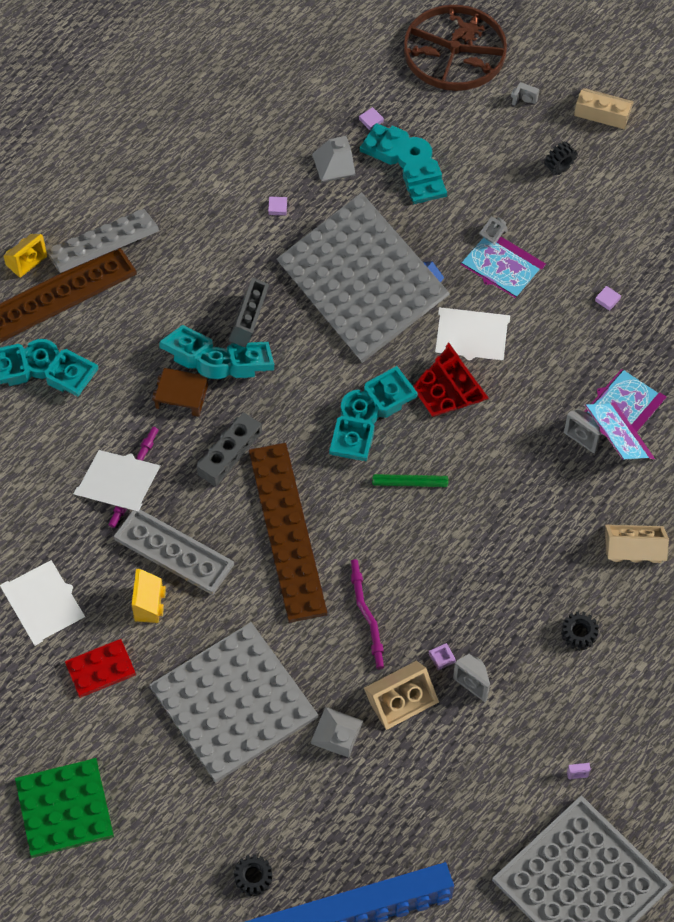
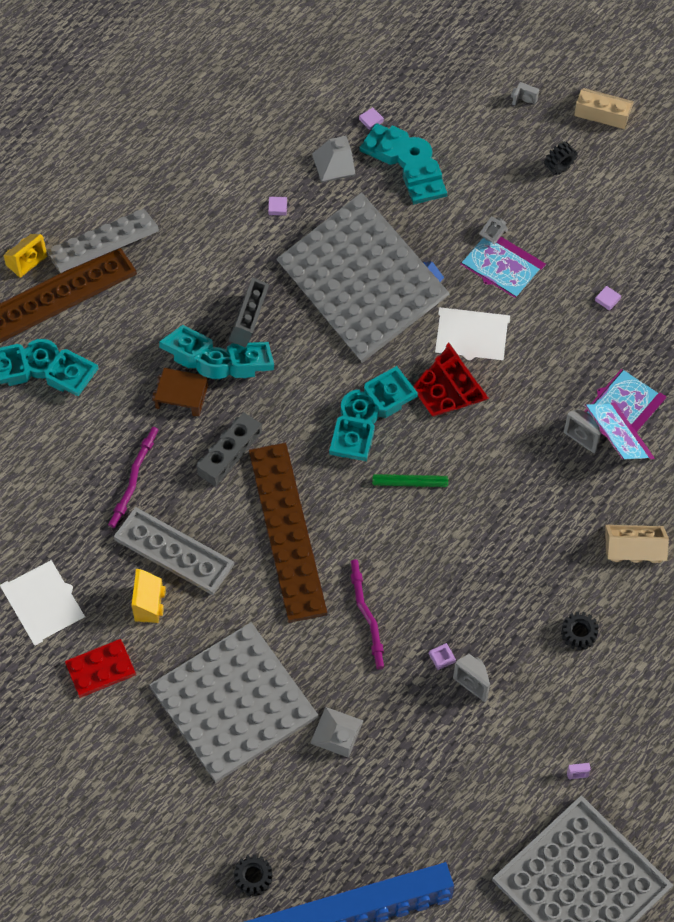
(64, 807): green plate -> none
(117, 480): white sticker -> none
(401, 694): tan slope -> none
(455, 46): copper piece -> none

